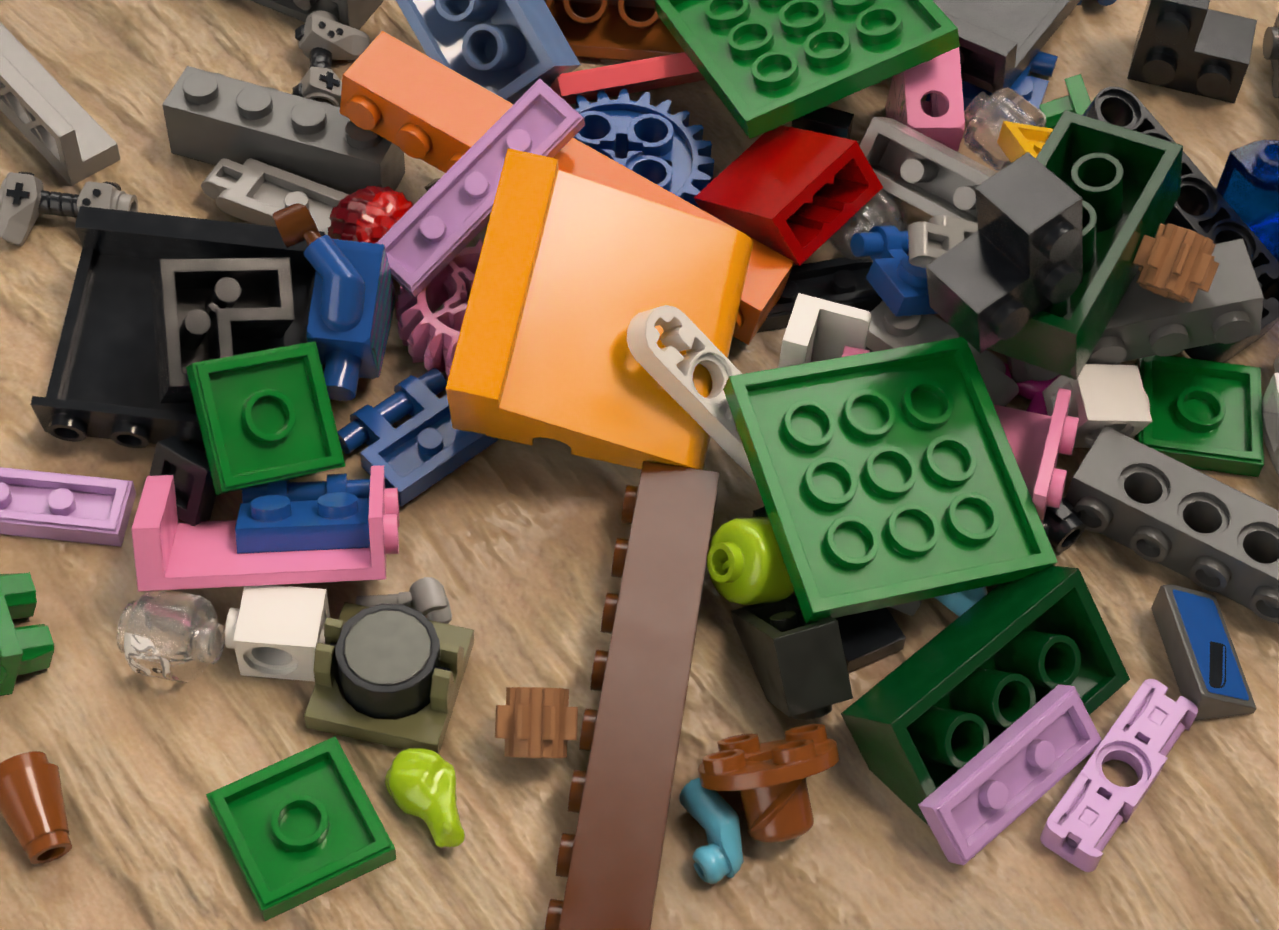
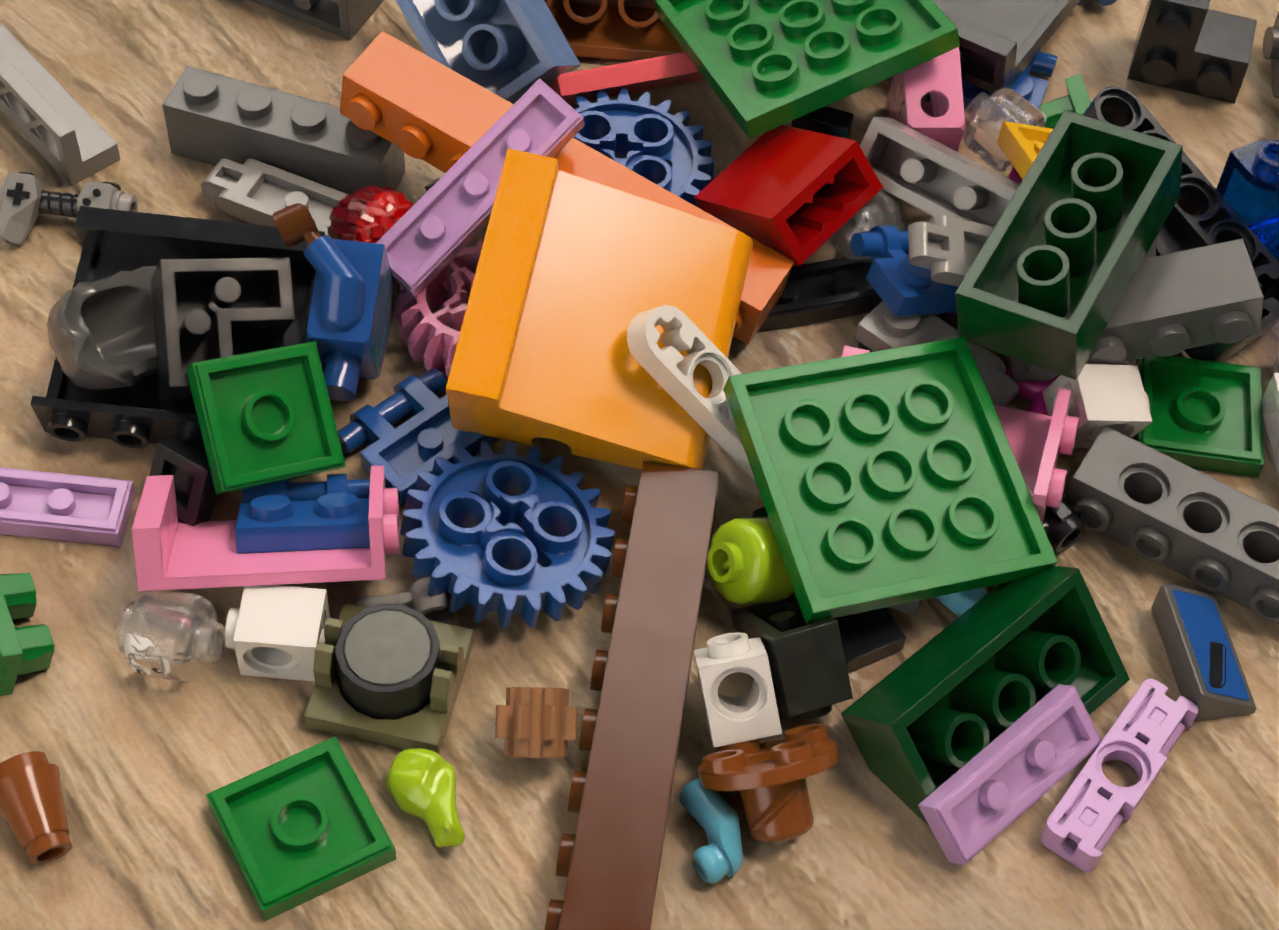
(106, 331): none -> dark grey hair
(322, 41): light grey piece -> none
(506, 534): none -> blue gear
(741, 717): none -> white brick
(822, 330): white panel -> none
(1018, 258): black brick -> none
(1176, 263): medium nougat gear -> none

